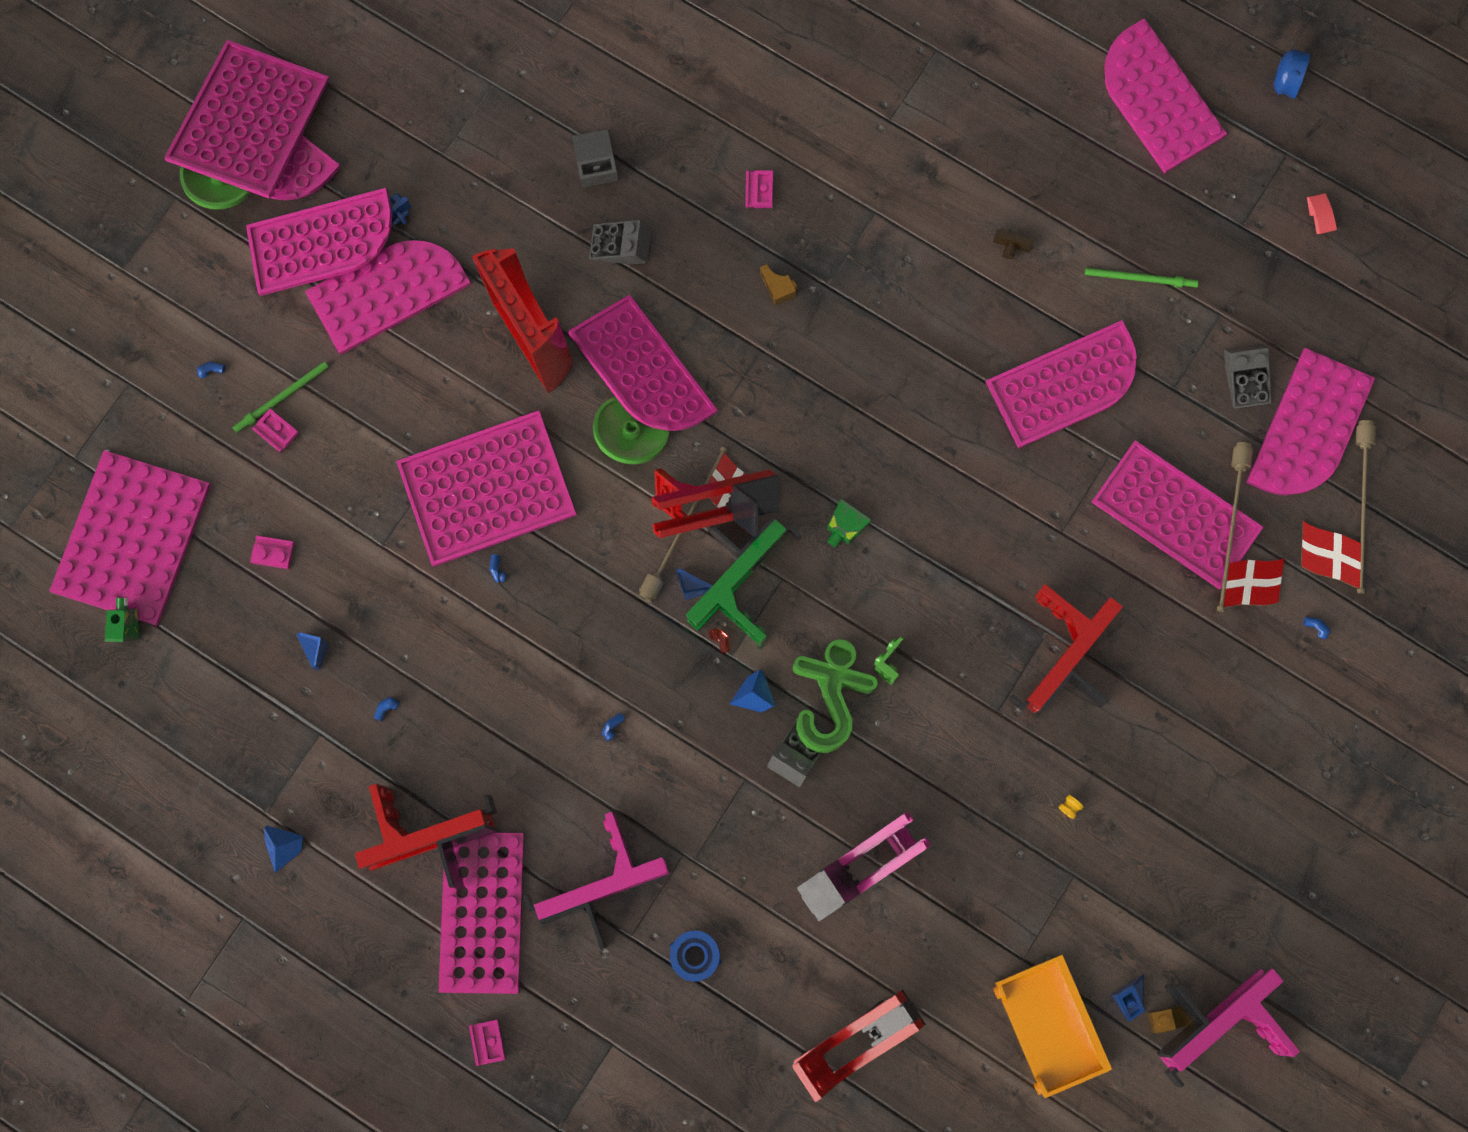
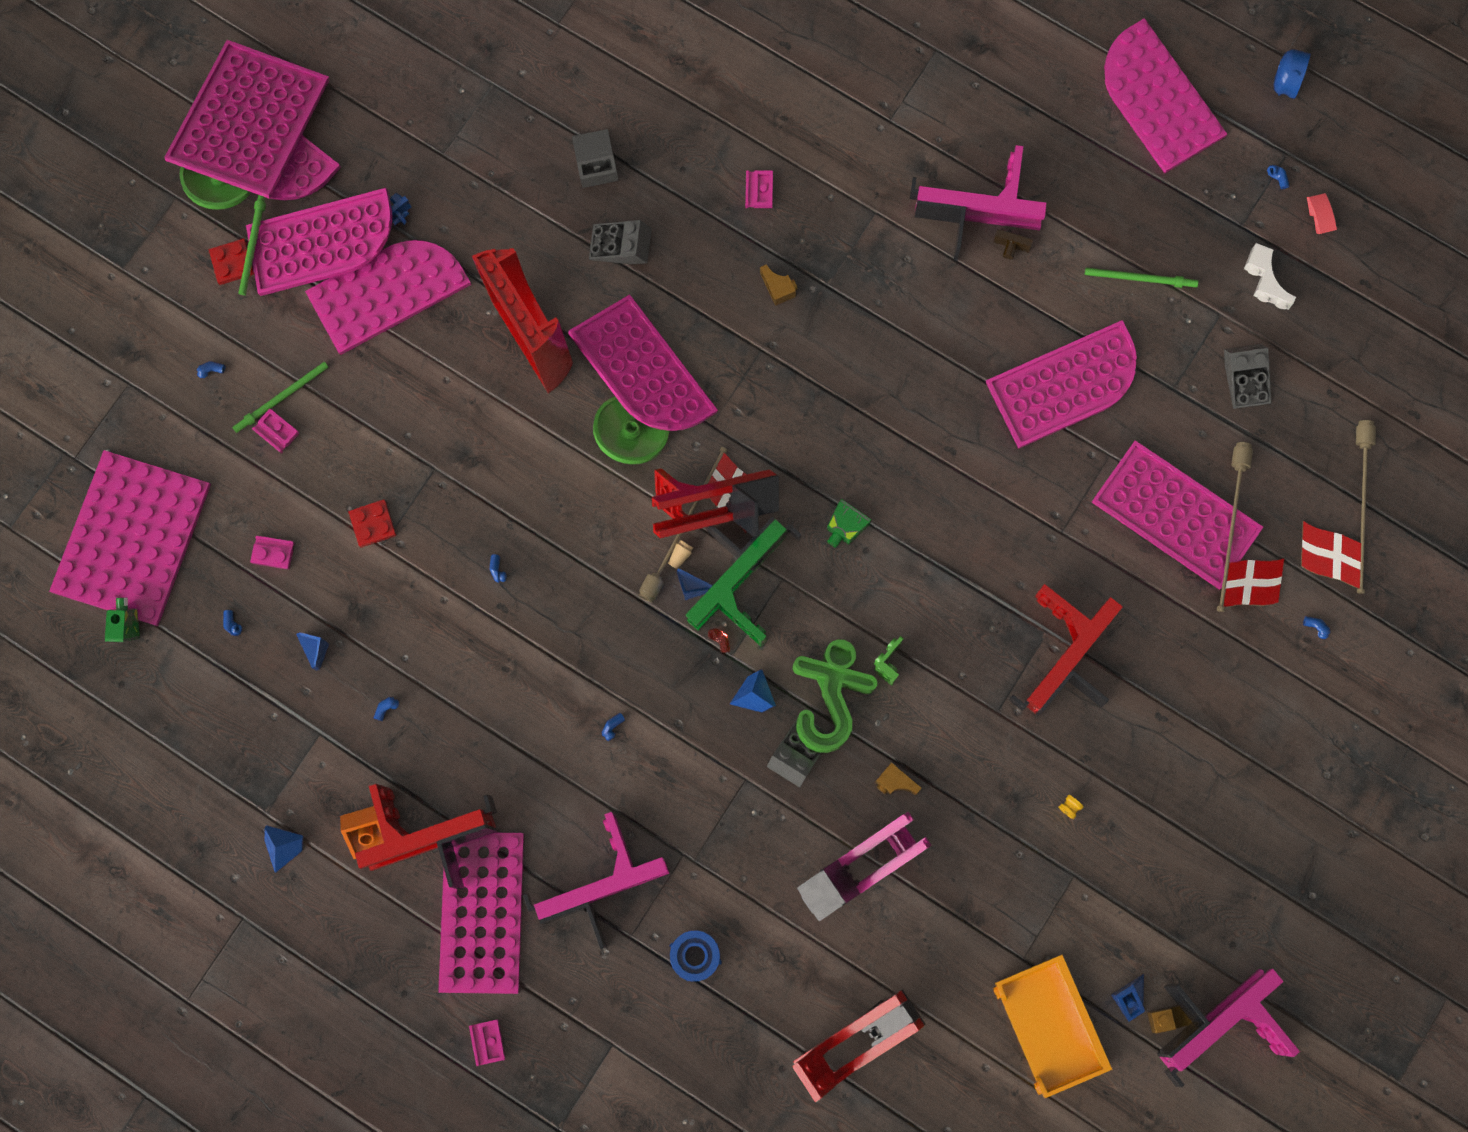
(229, 261): none -> red plate
(230, 625): none -> blue arm
(259, 207): none -> bright green bar
(361, 830): none -> orange slope
(372, 523): none -> red plate
(486, 488): dark pink plate -> none
(680, 554): none -> tan cone
(894, 779): none -> pearl gold arch
(997, 210): none -> dark pink piece
(1268, 288): none -> white arch
(1279, 174): none -> blue arm
(1310, 426): dark pink plate -> none

